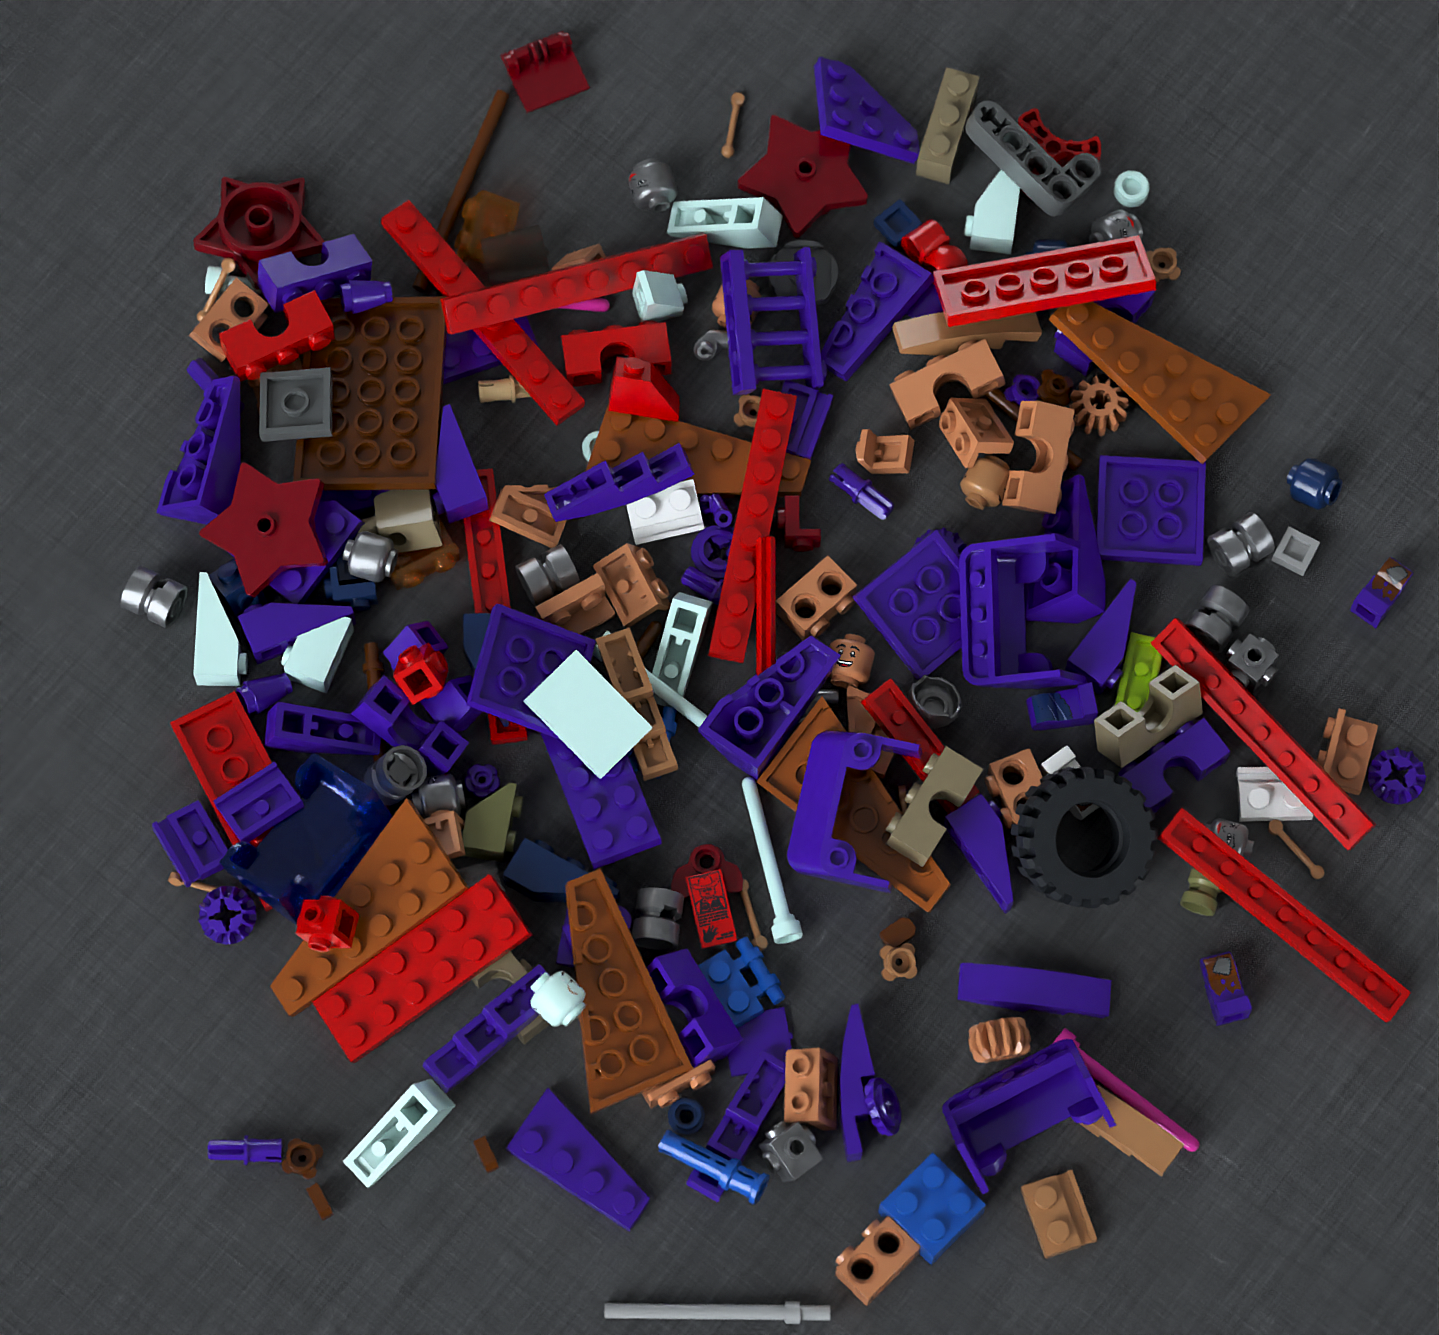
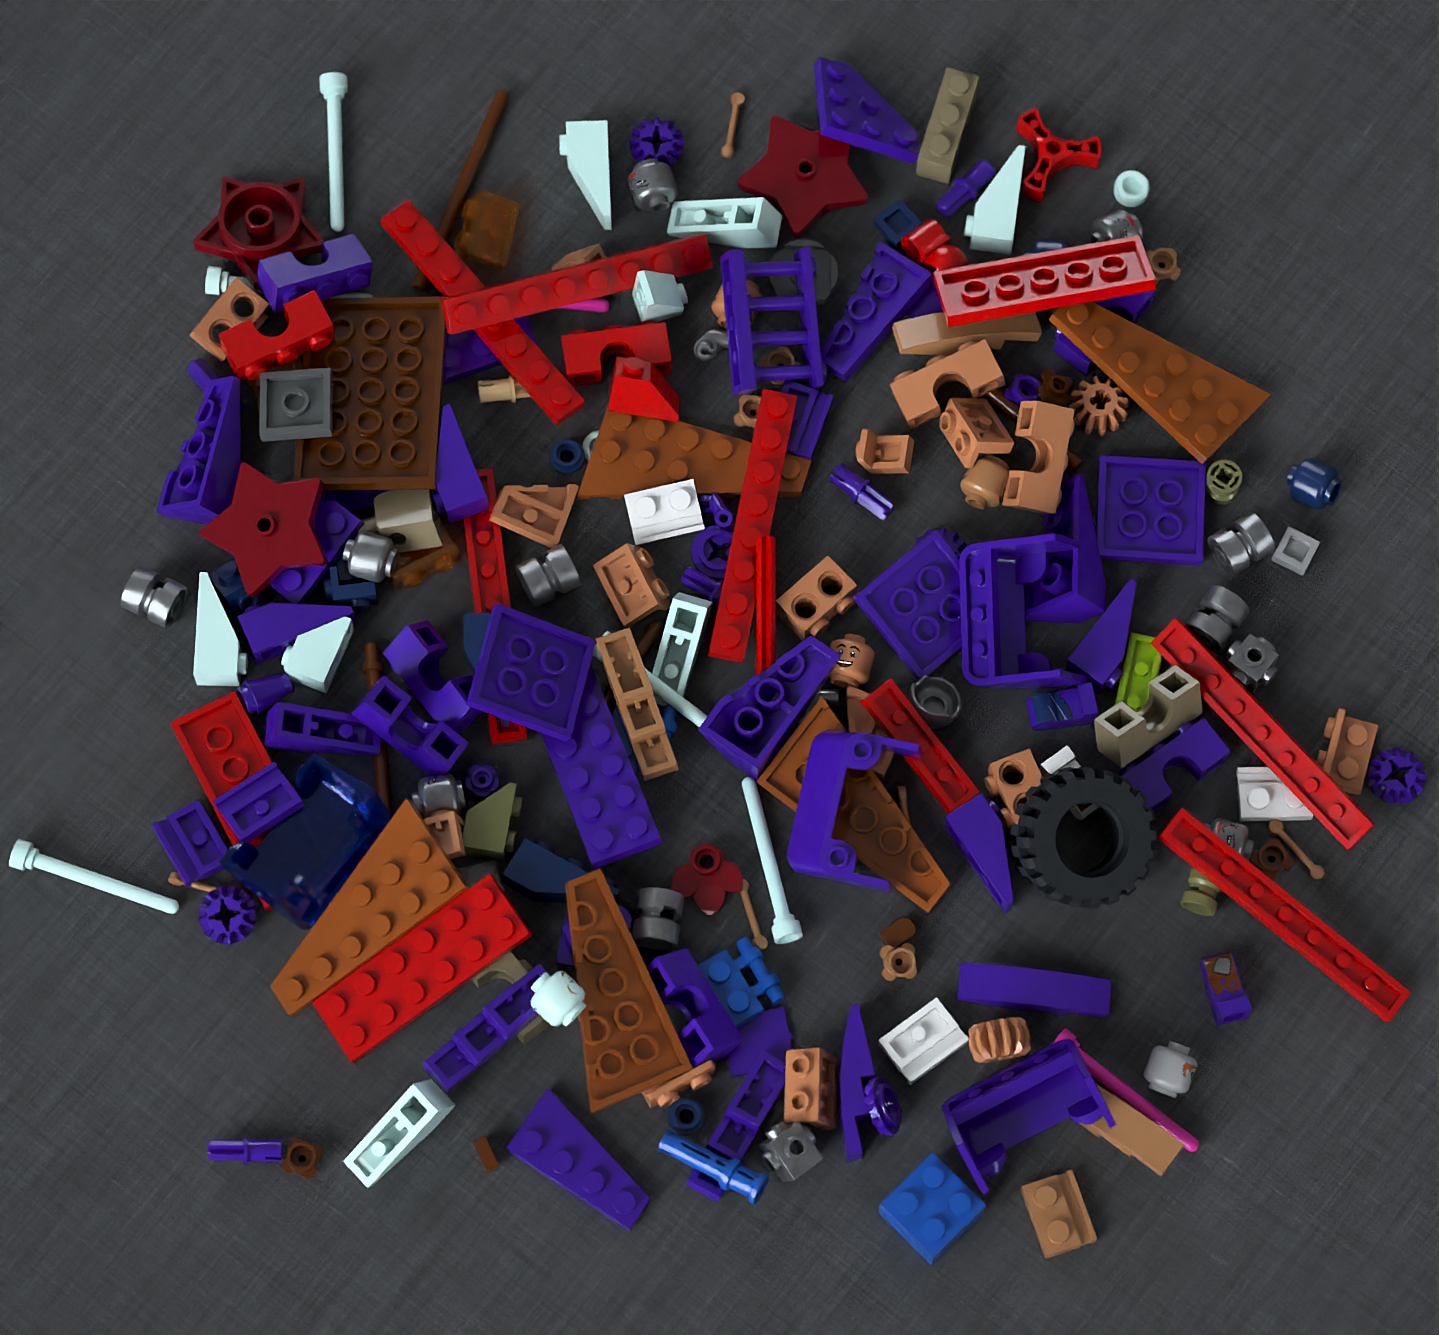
(26, 856): none -> light aqua piece
(227, 266): medium nougat hinge -> none
(319, 1201): reddish brown piece -> none
(327, 923): red brick -> none
(334, 87): none -> light aqua piece
(364, 295): dark purple cone -> none
(396, 774): flat silver wheel -> none
(421, 672): red brick -> none
(515, 255): clear smoke piece -> none
(545, 71): dark red hinge -> none
(567, 447): none -> dark blue plate
(578, 607): nougat bracket -> none
(588, 714): light aqua tile -> none
(589, 164): none -> light aqua slope
(610, 488): dark purple slope -> none
(668, 153): none -> dark purple gear
(711, 908): red tile -> none
(778, 356): none -> medium nougat plate
(791, 1312): light grey bar -> none
(798, 539): dark red bracket -> none
(883, 1265): nougat brick -> none
(923, 1041): none -> white plate
(948, 779): dark tan arch -> none
(965, 188): none -> dark purple axle
(1030, 154): dark grey beam -> none
(1170, 1069): none -> light grey head
(1221, 490): none -> olive wheel
(1271, 849): none -> reddish brown plate
(1381, 592): leg -> none

